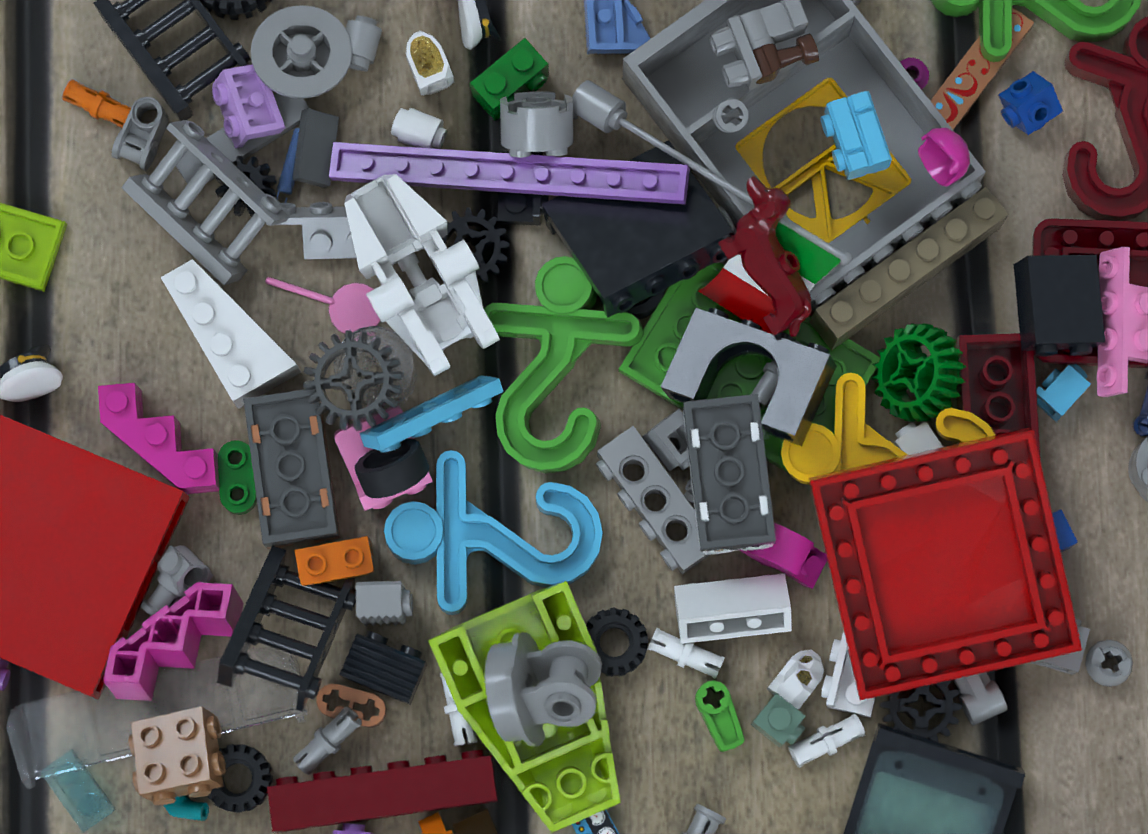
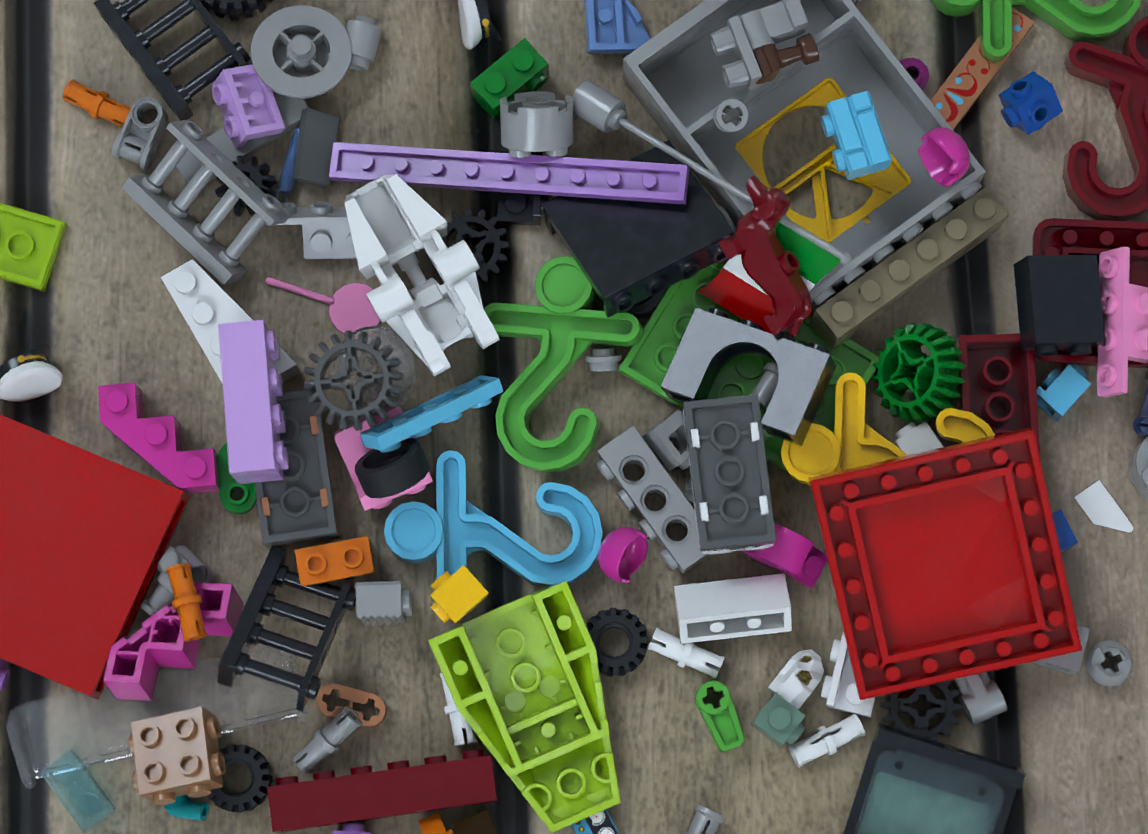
(186, 602): none -> orange pin
(251, 402): none -> lavender brick
(383, 667): black brick -> none
(418, 129): white brick -> none
(428, 63): rock -> none
(456, 595): none -> yellow brick
(539, 686): light grey piece -> none
(603, 360): none -> light grey plate
(622, 553): none -> dark pink hair
(1102, 508): none -> white sticker

